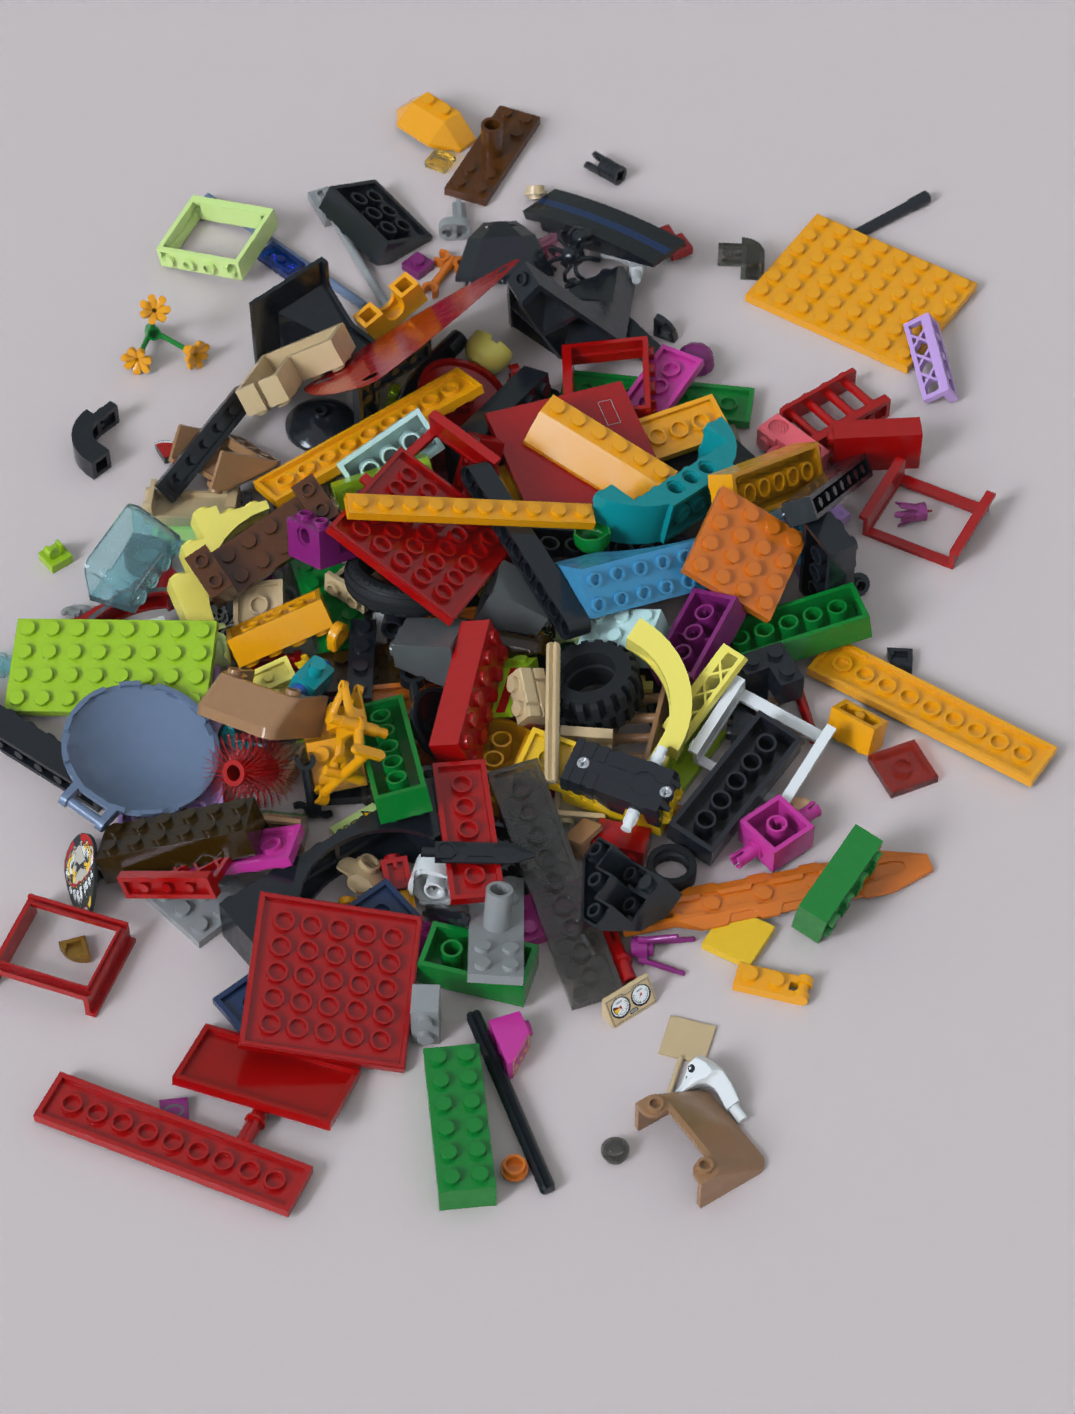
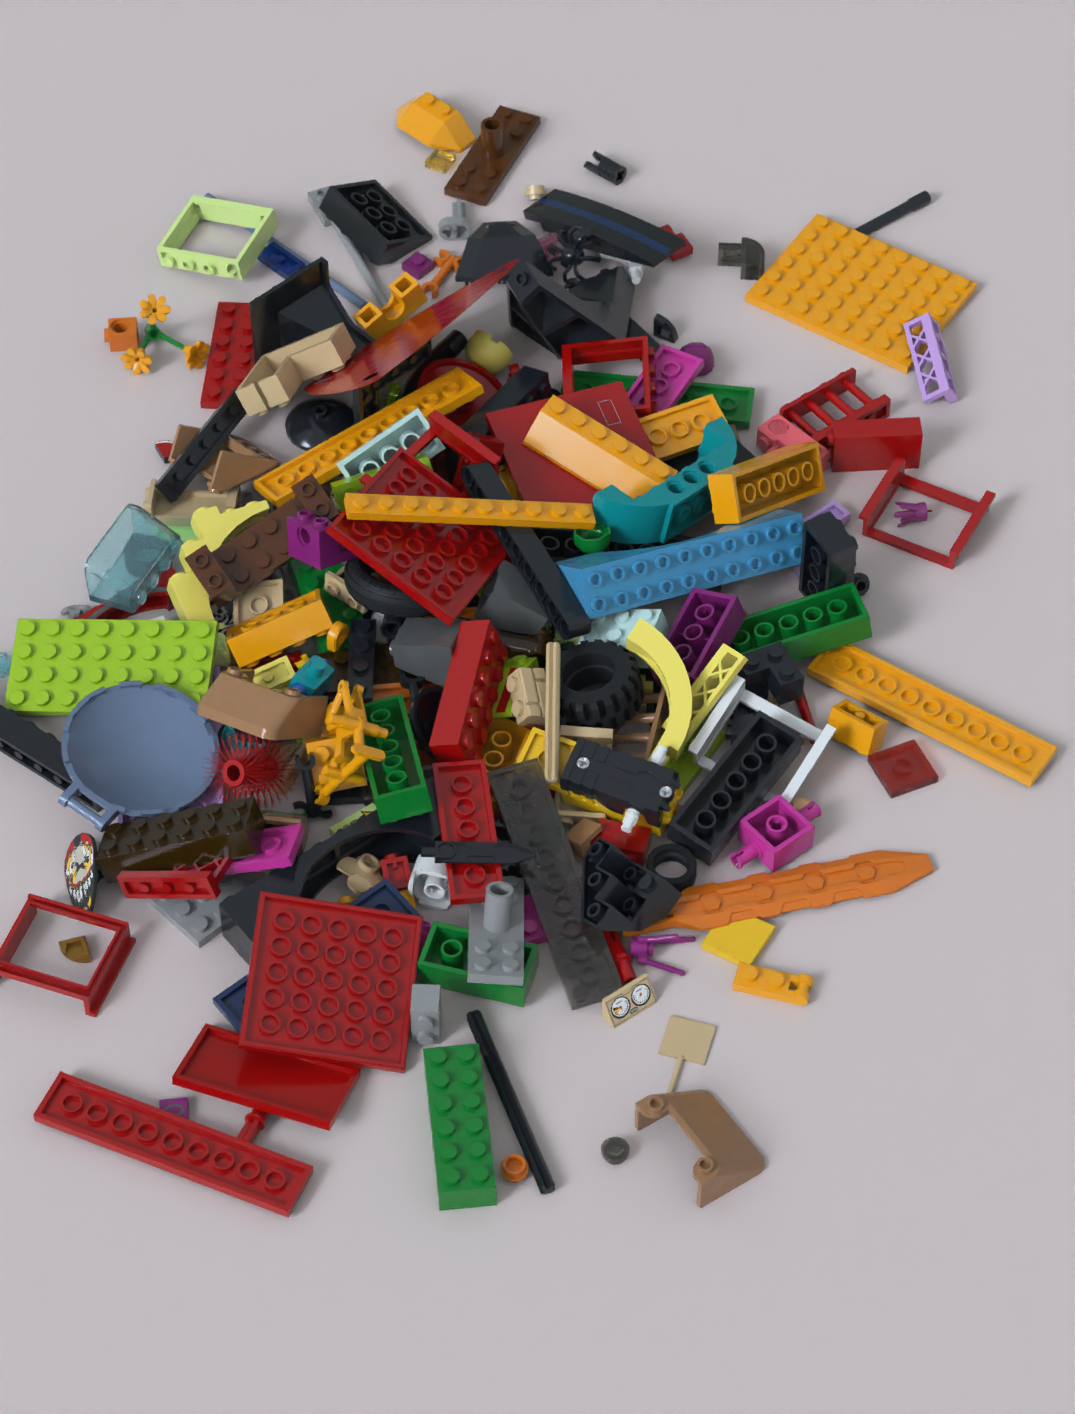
(55, 556): lime tile -> none
(87, 429): black arch -> none
(122, 333): none -> orange brick
(229, 354): none -> red plate
(446, 915): black axle -> none
(511, 1039): dark pink slope -> none
(707, 1073): white animal -> none
(744, 553): orange plate -> none
(826, 490): black brick -> none
(838, 884): green brick -> none
(901, 658): black tile -> none

